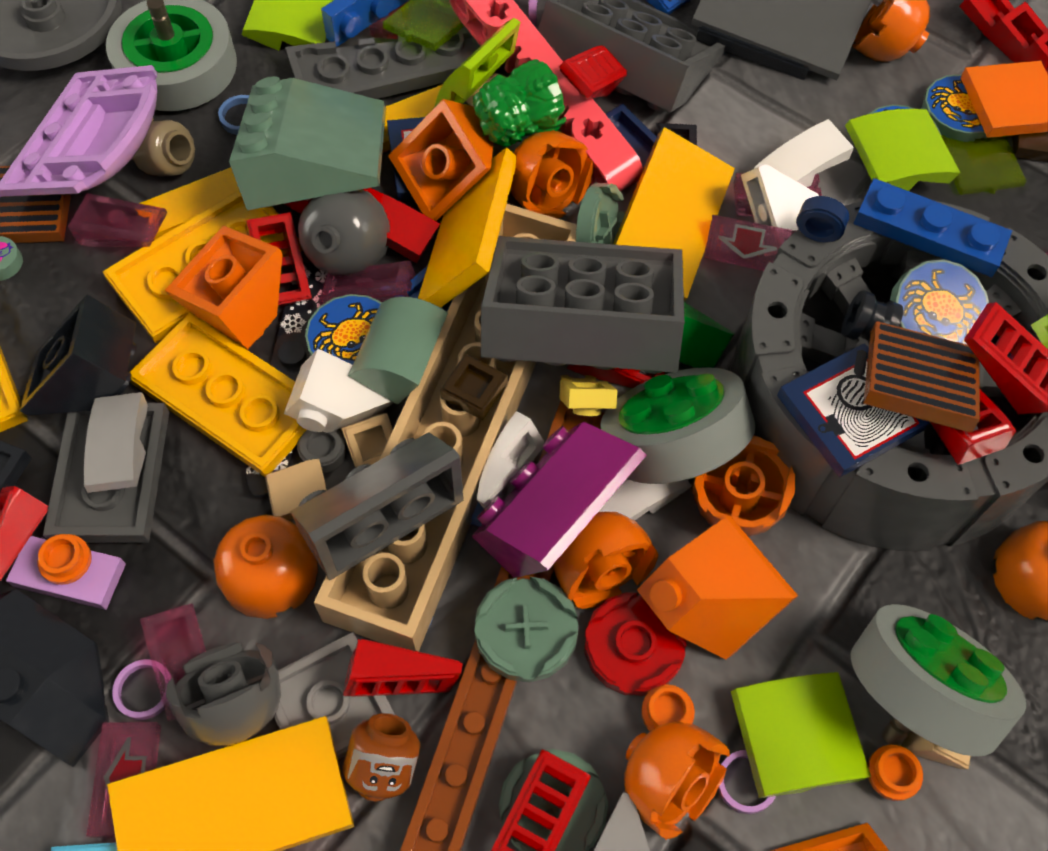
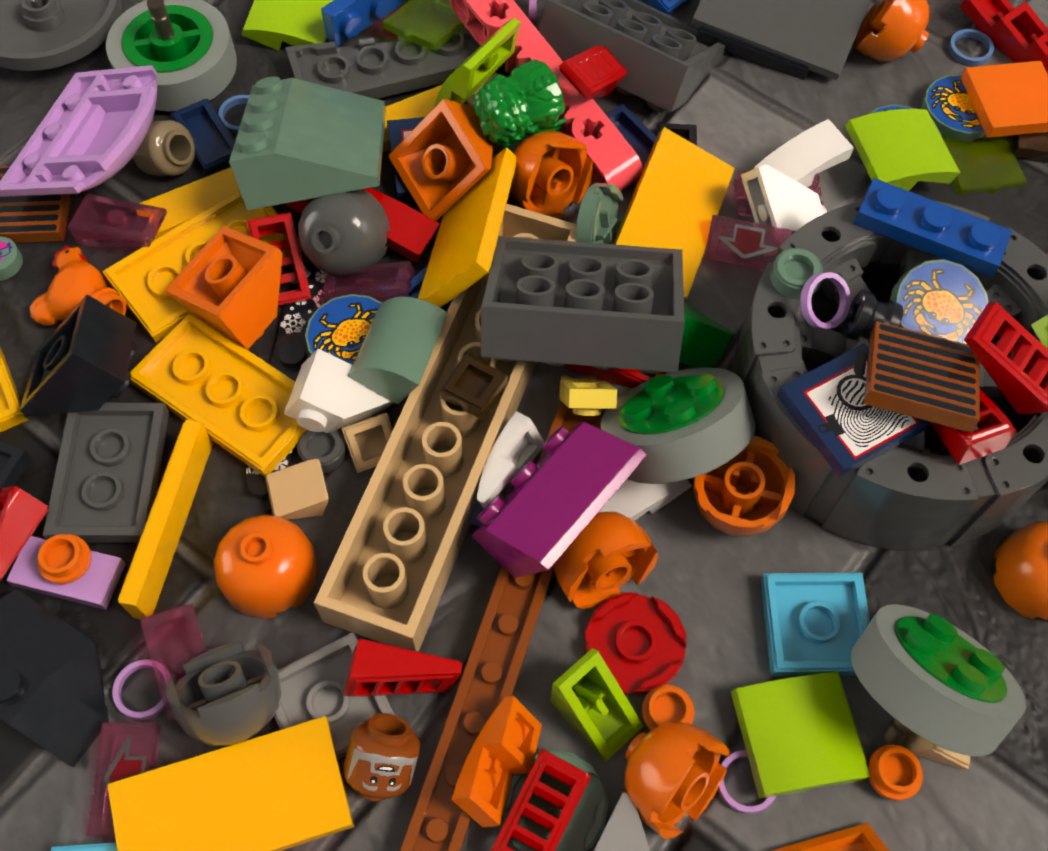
(70, 286): none -> orange animal
(113, 442): light grey slope -> none
(166, 521): none -> yellow tile
(210, 135): none -> dark blue tile
(380, 503): dark grey slope -> none
(500, 751): none -> orange slope
(526, 629): sand green tile -> none
(595, 705): none -> lime slope
(717, 590): orange slope -> none
(792, 271): none -> sand green tile
(813, 621): none -> medium azure tile
(822, 219): dark blue tile -> none
(844, 304): none -> lavender piece
(974, 34): none -> medium blue piece

